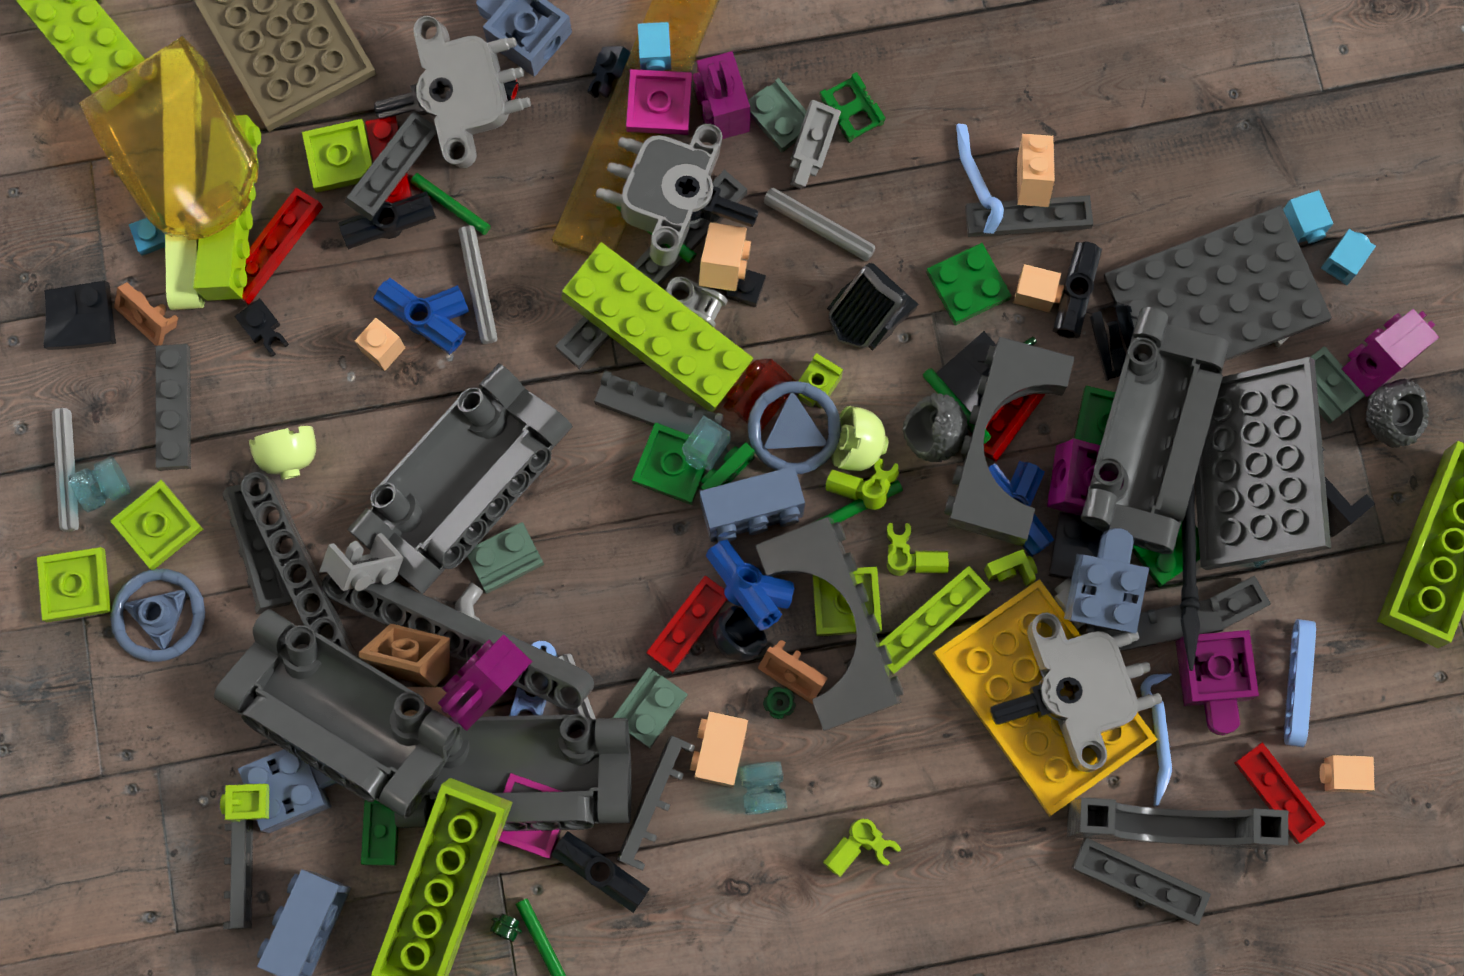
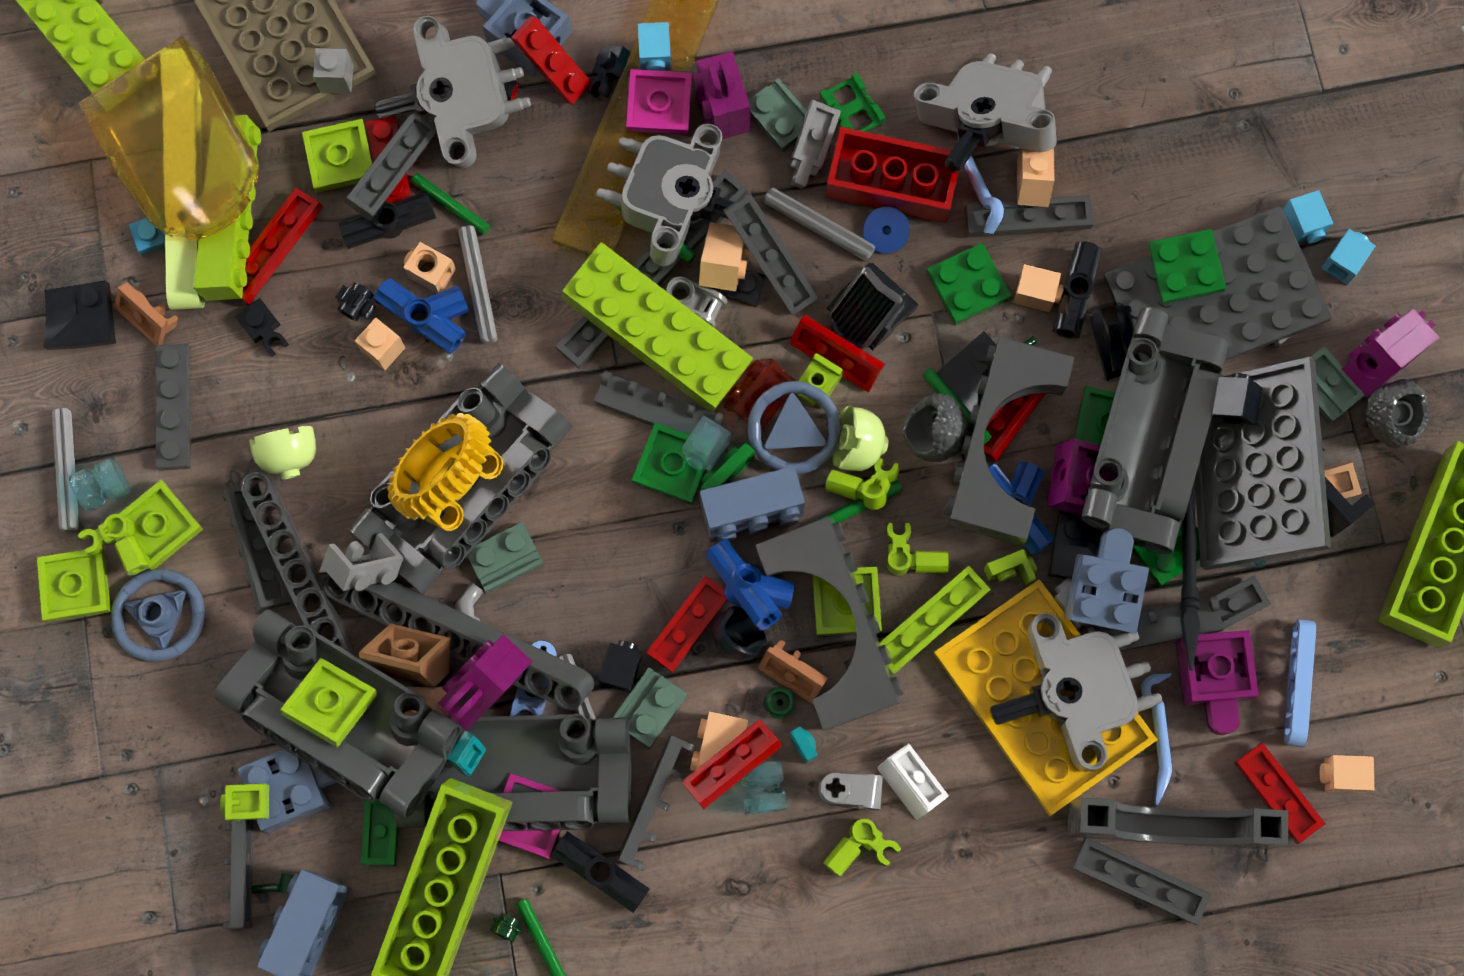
(119, 530): none -> lime bar
(274, 887): none -> dark green hand
(328, 702): none -> lime plate
(333, 70): none -> light grey brick
(355, 301): none -> black gear
(427, 464): none -> yellow piece
(437, 277): none -> light nougat brick
(466, 754): none -> teal tile
(551, 60): none -> red plate
(621, 666): none -> black brick
(731, 763): none -> red plate
(770, 253): none -> dark grey plate
(804, 744): none -> teal tile
(856, 364): none -> red plate
(858, 790): none -> light grey piece
(887, 229): none -> blue piece
(891, 173): none -> red brick
(912, 781): none -> white slope
(988, 108): none -> light grey piece
(1187, 266): none -> green plate
(1237, 399): none -> brick
(1343, 478): none -> light nougat brick

